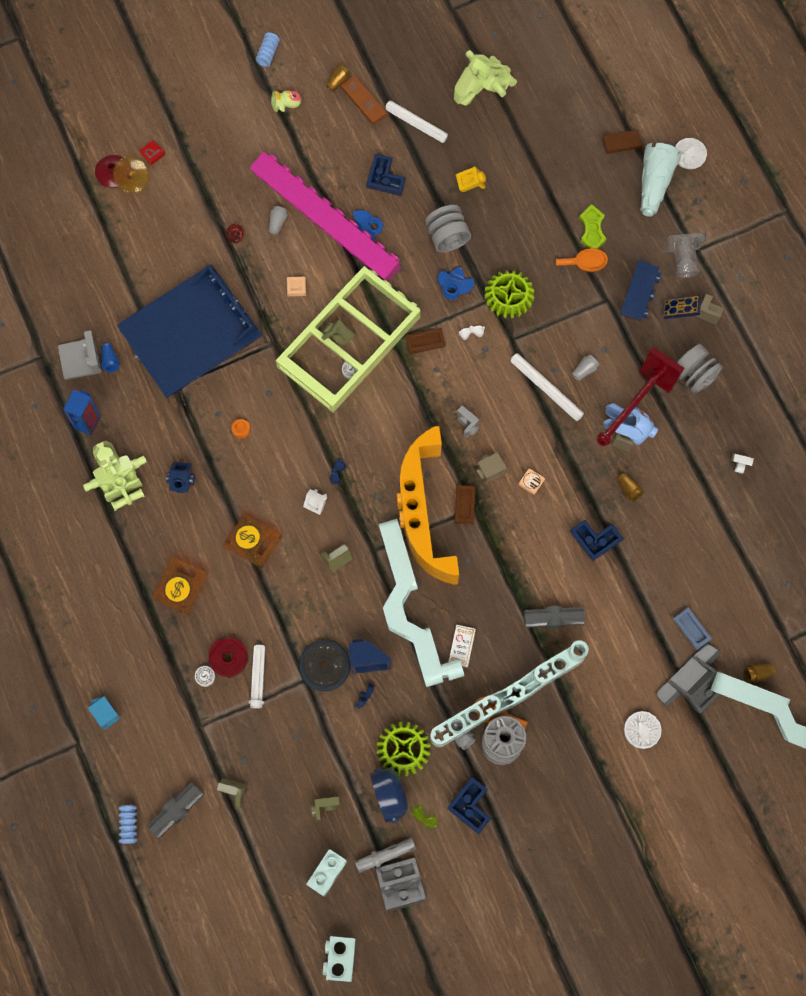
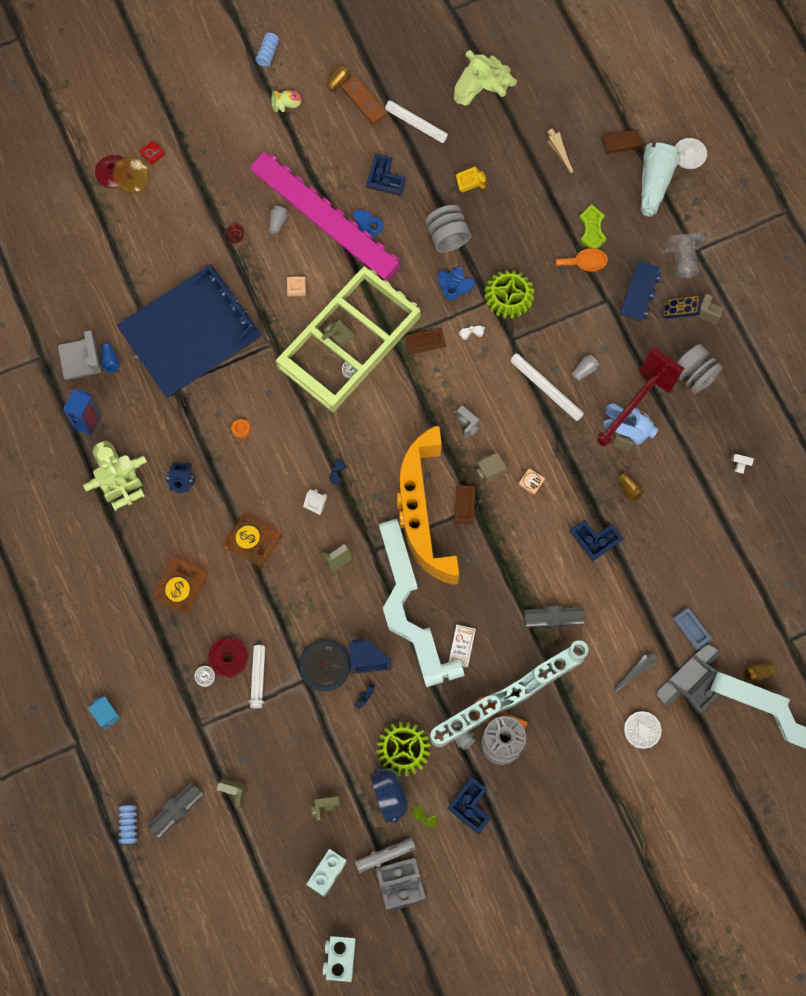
(557, 144): none -> tan piece
(644, 664): none -> dark grey piece

